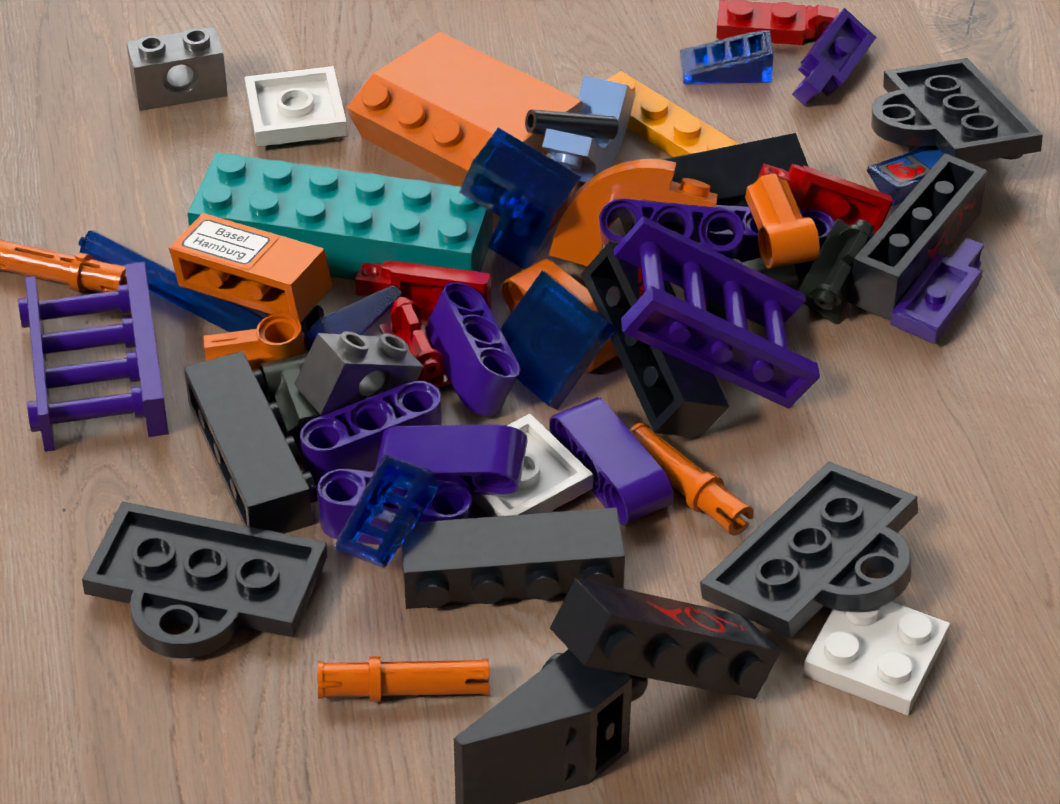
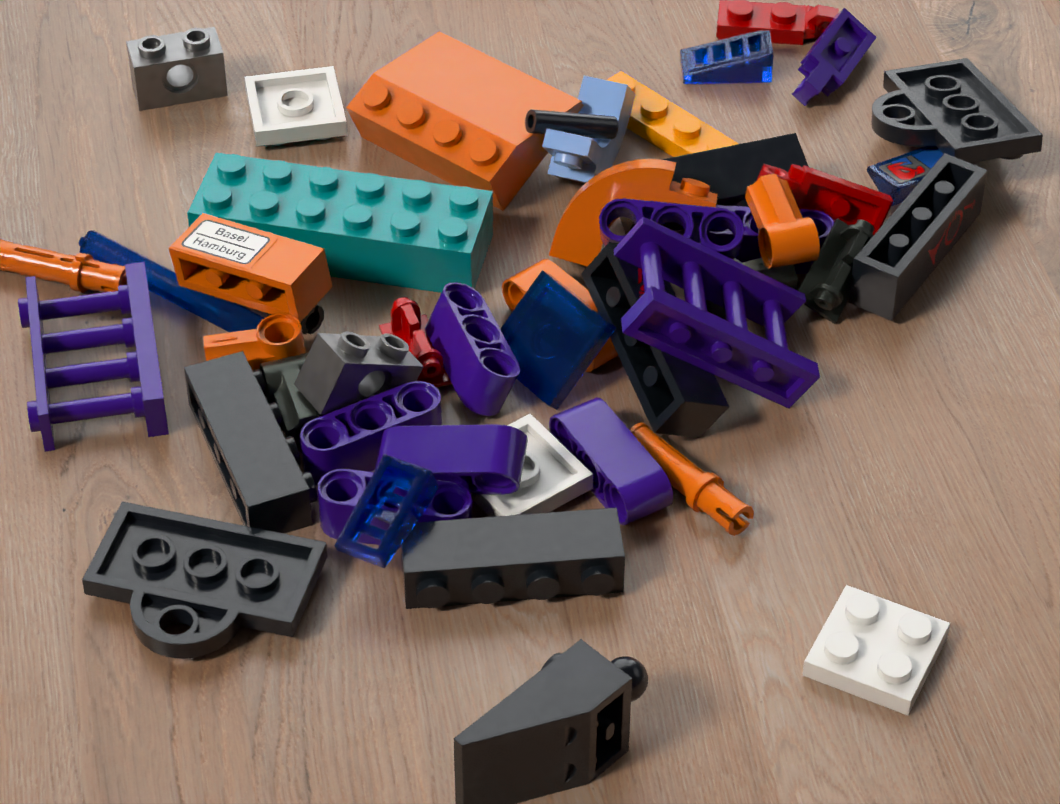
(355, 317): clear blue slope -> none
(402, 678): orange pin -> none
(418, 281): red hinge -> none
(524, 191): clear blue brick -> none
(664, 639): black brick -> none
(819, 553): black plate -> none
(939, 292): dark purple hinge -> none

